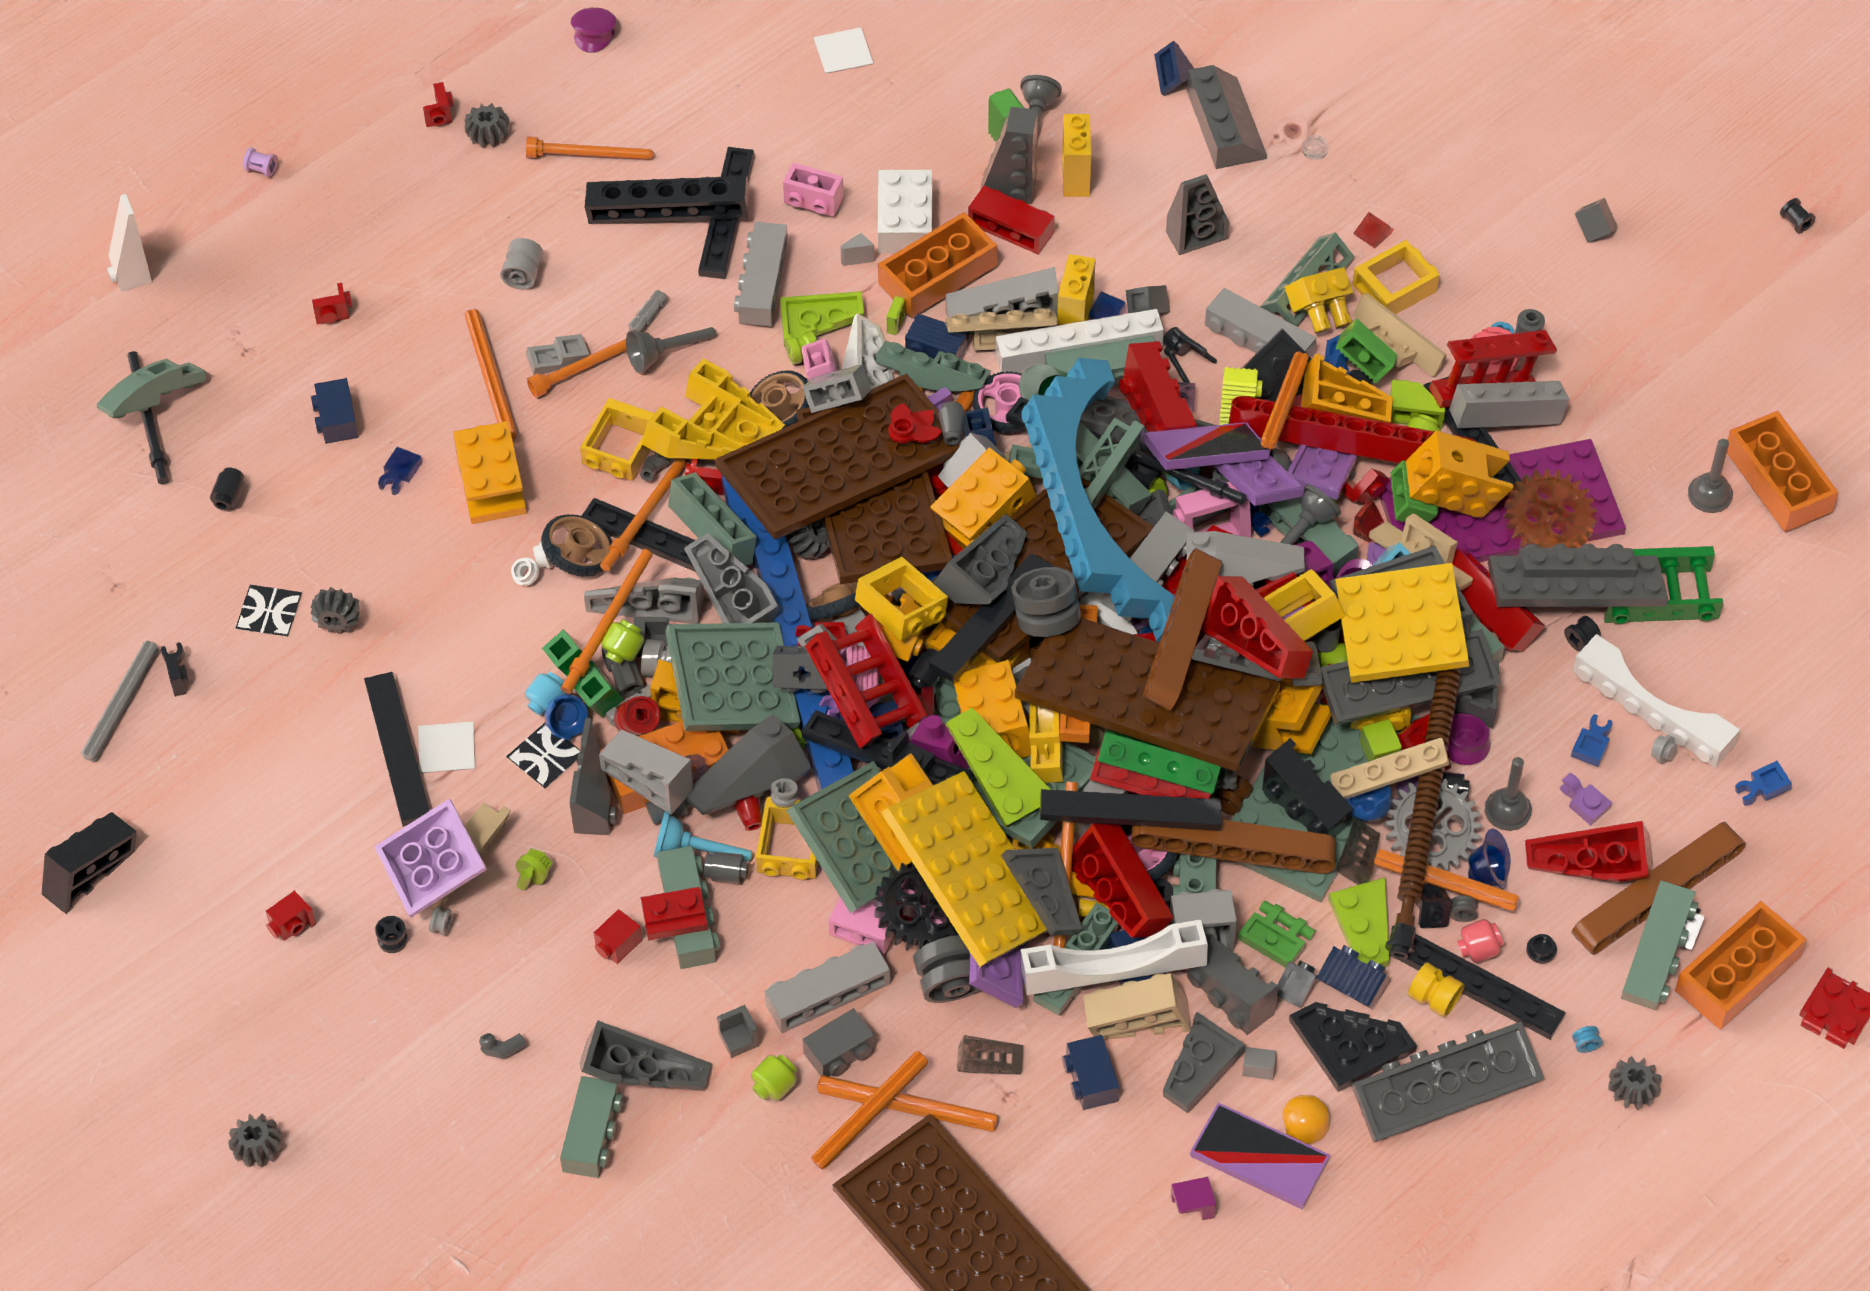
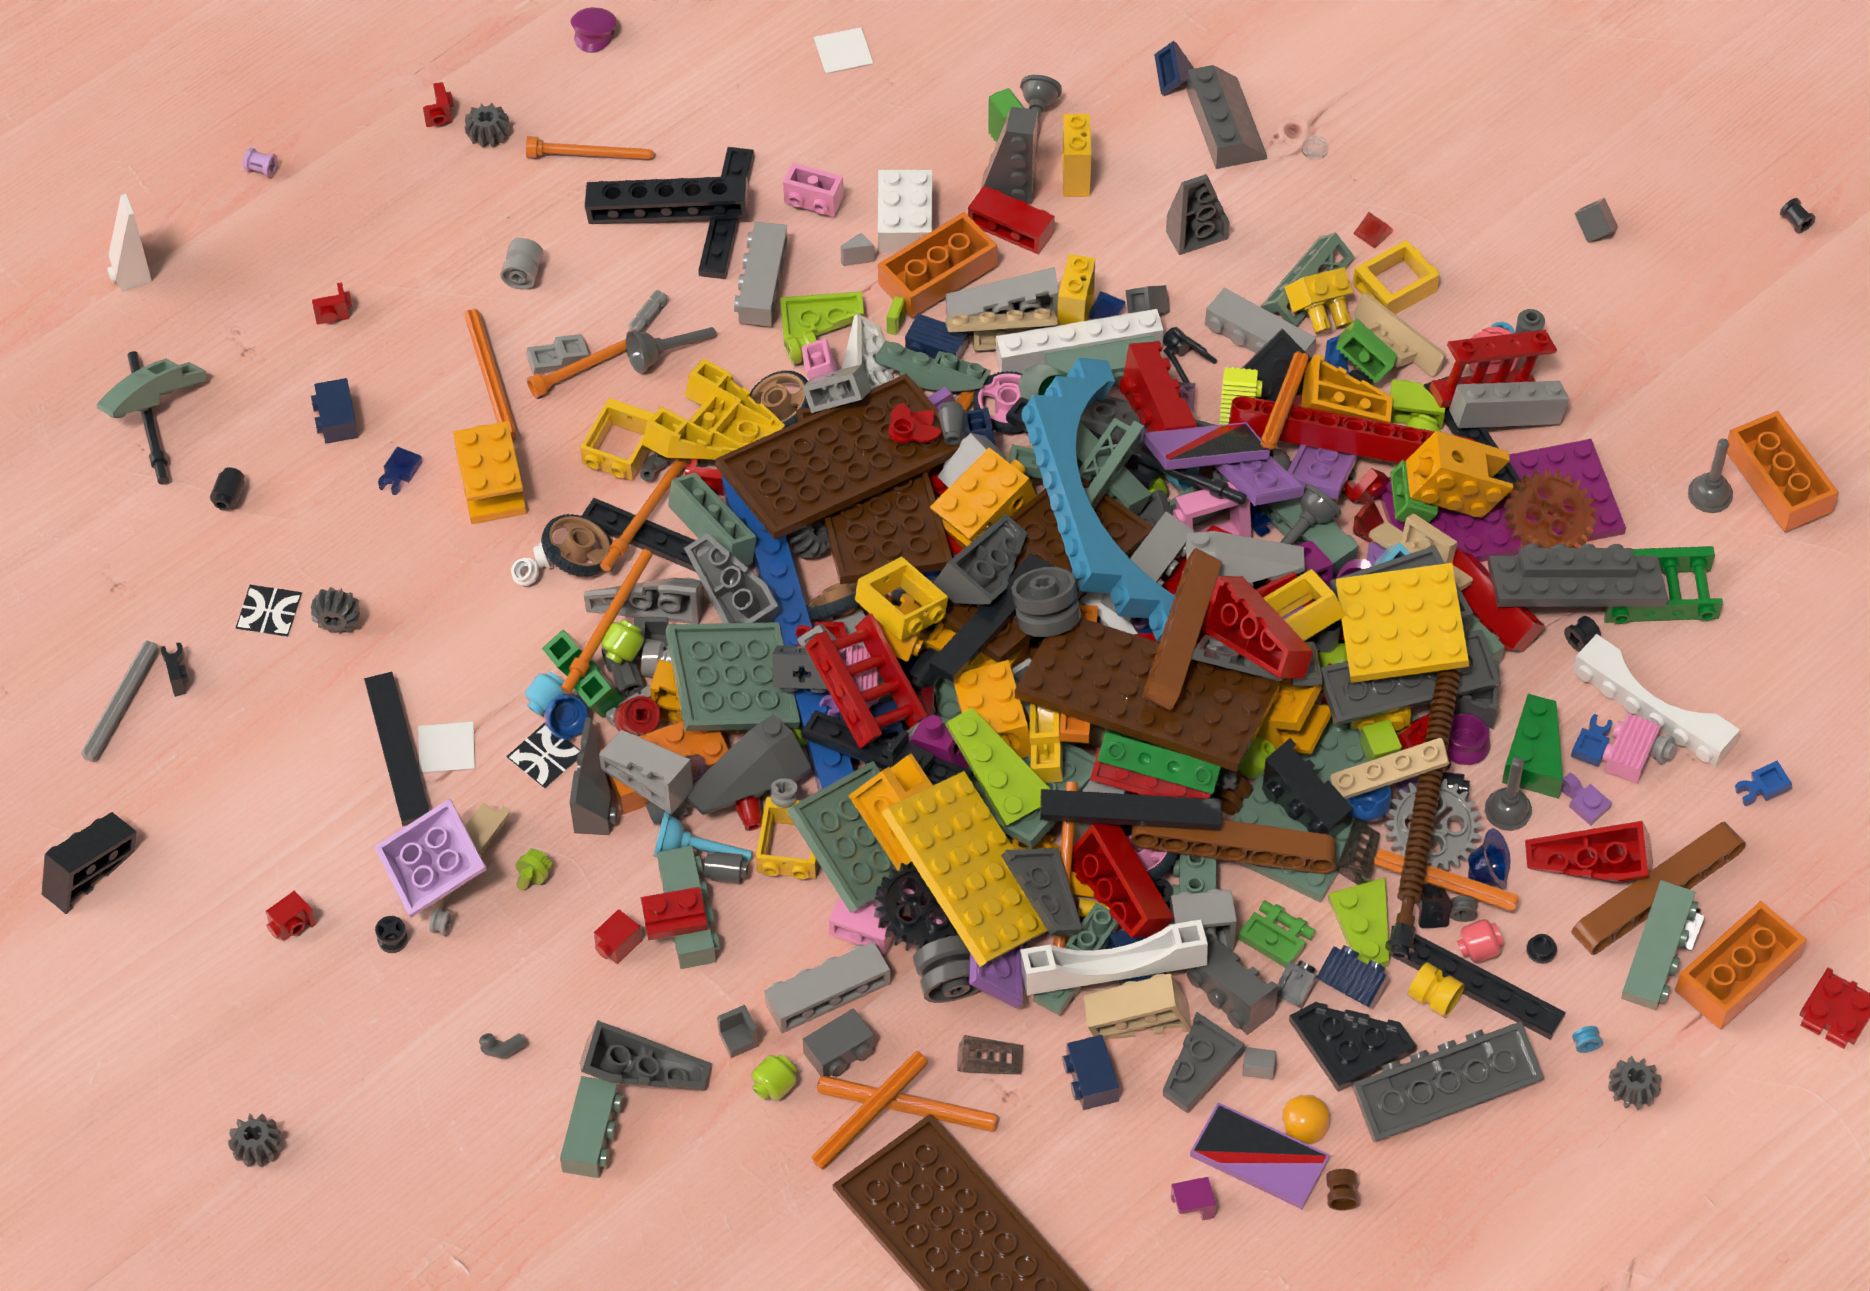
(1254, 761): none -> lime head
(1342, 1189): none -> reddish brown wheel
(1539, 747): none -> green wedge
(1632, 747): none -> bright pink brick

